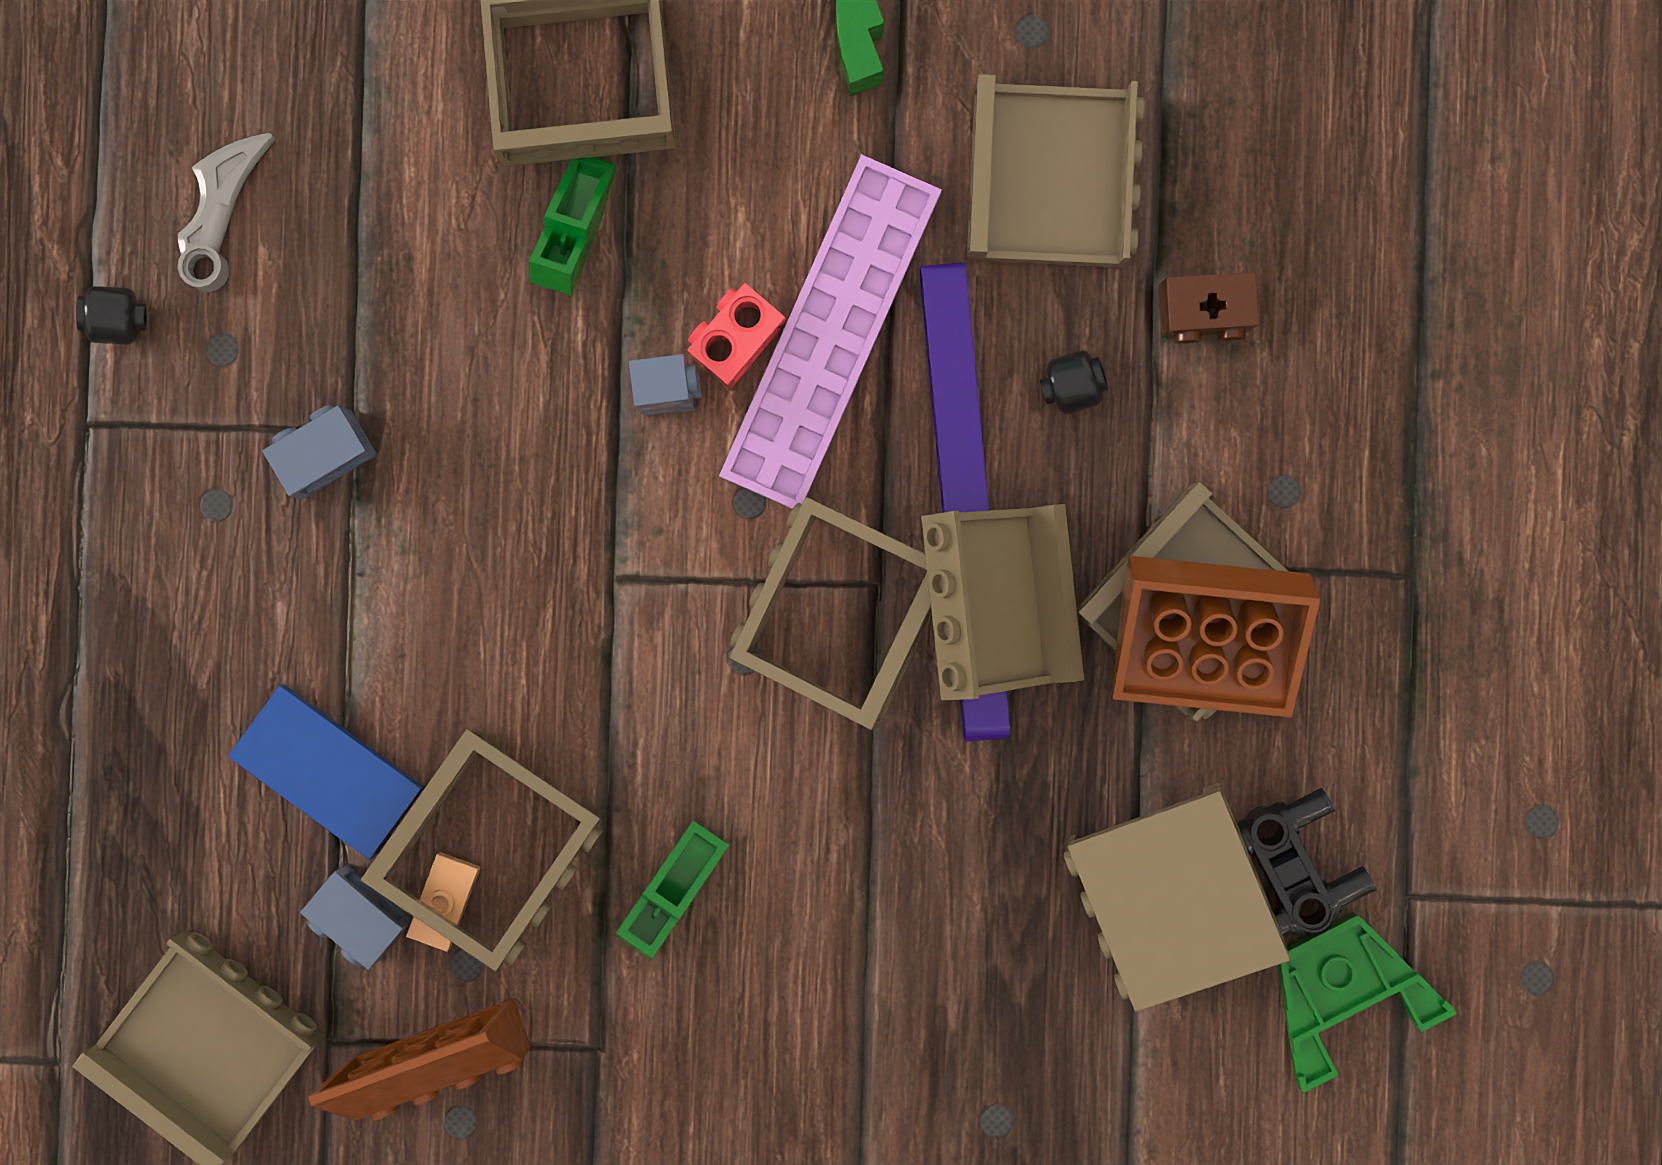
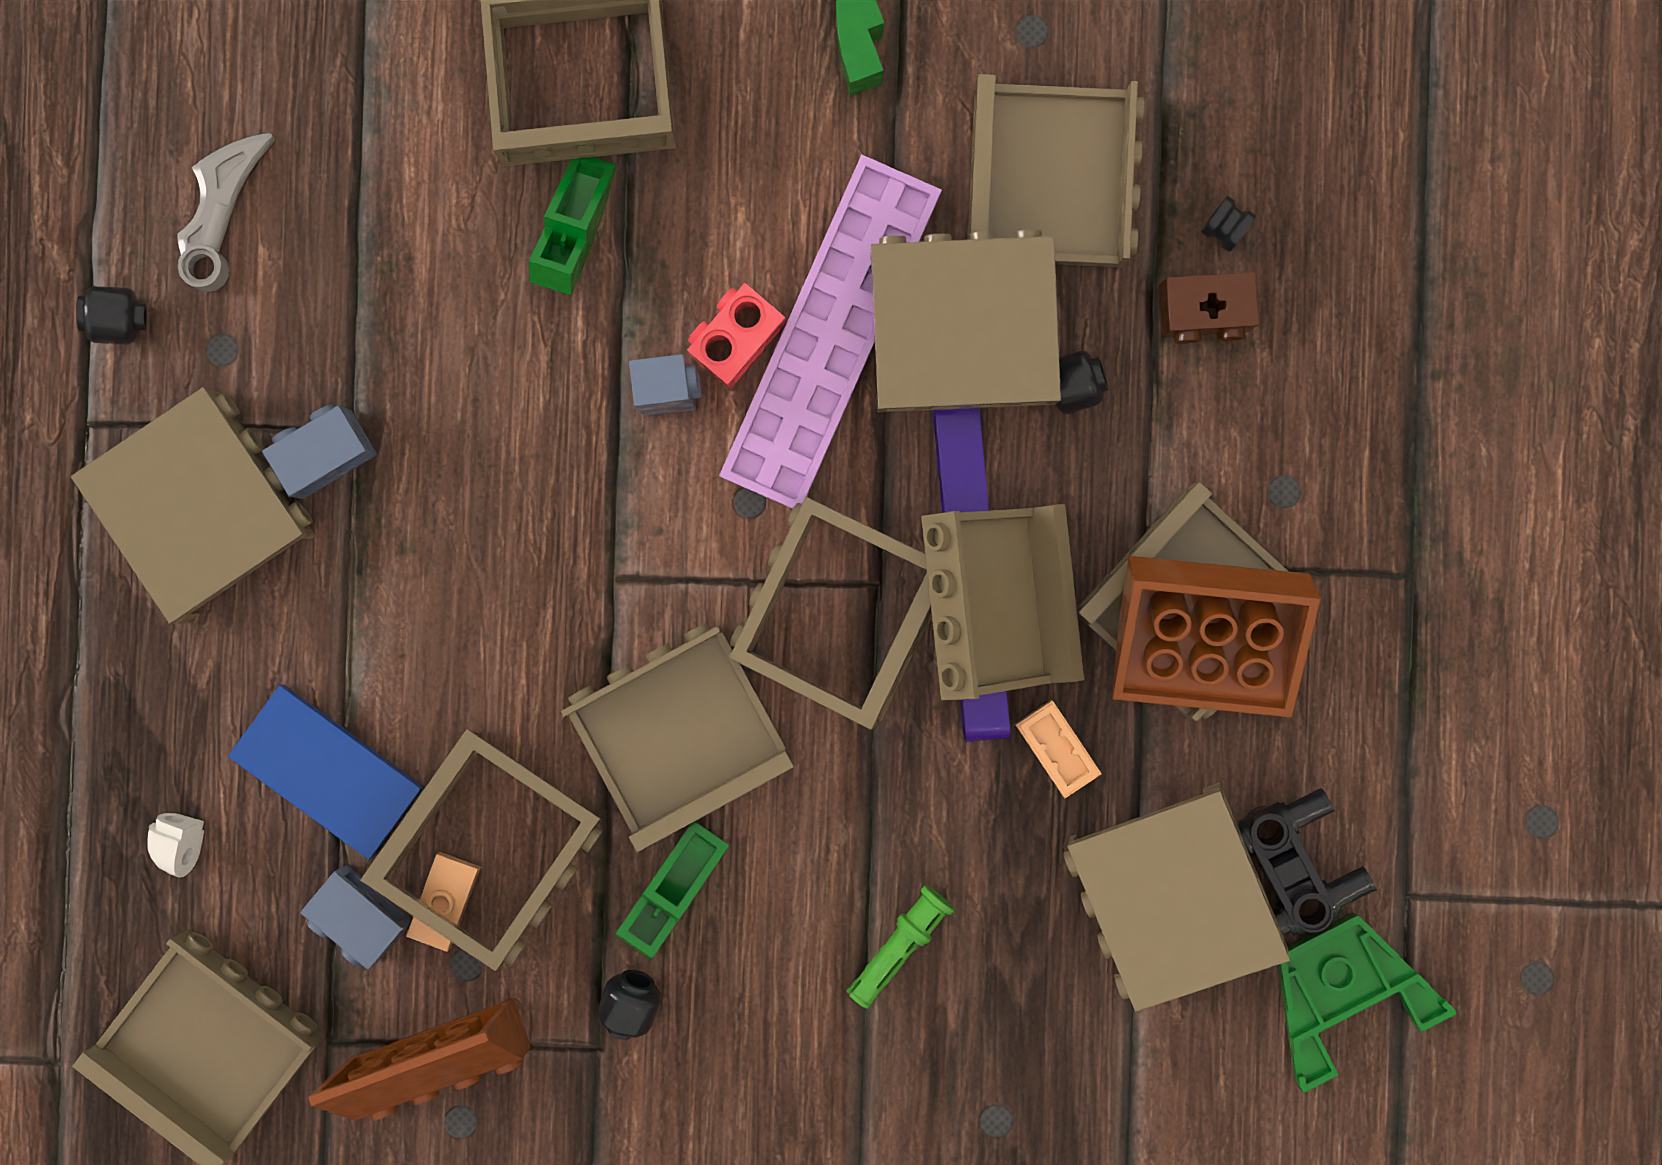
(175, 843): none -> white piece
(192, 503): none -> dark tan panel
(629, 1004): none -> black head
(678, 735): none -> dark tan panel
(911, 931): none -> bright green pin
(965, 322): none -> dark tan panel
(1058, 748): none -> light nougat plate
(1228, 223): none -> black wheel

